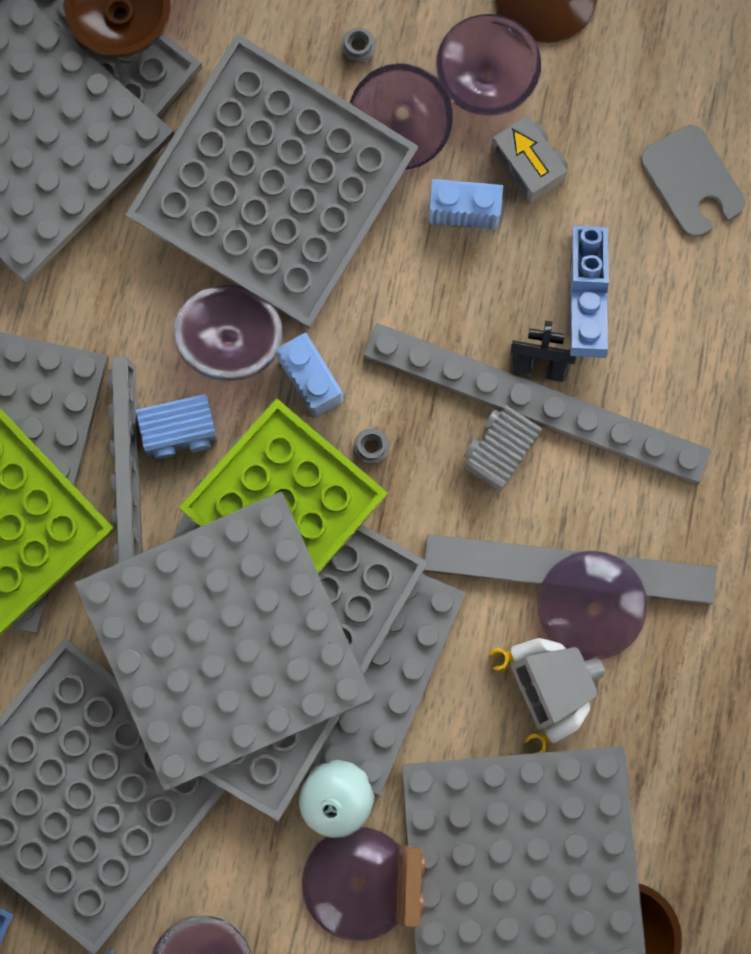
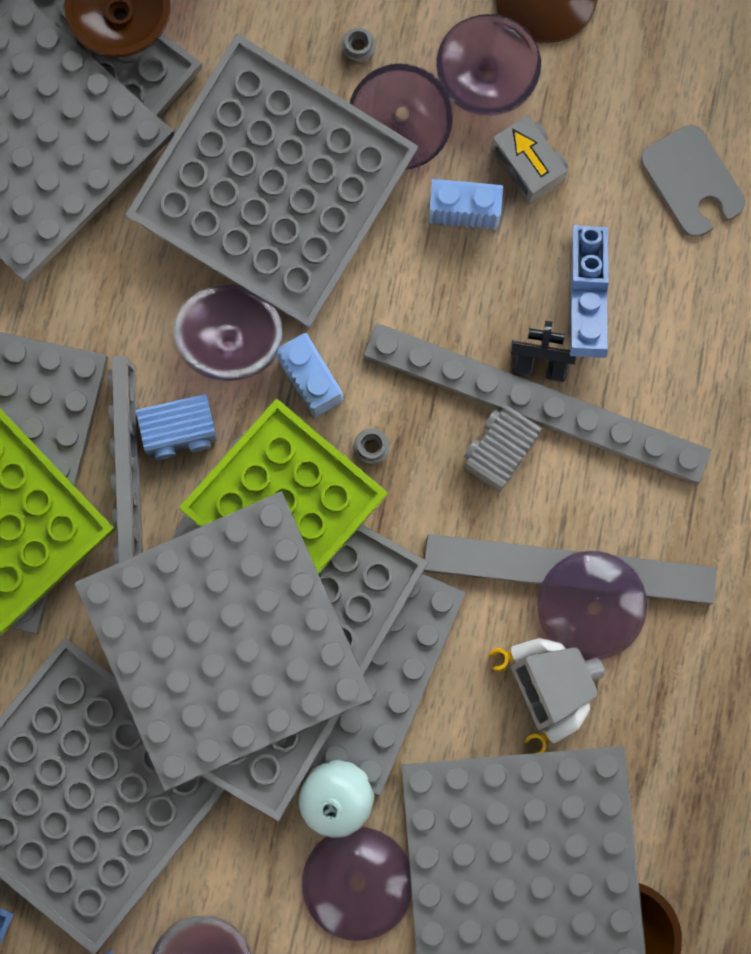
(409, 896): medium nougat plate -> none

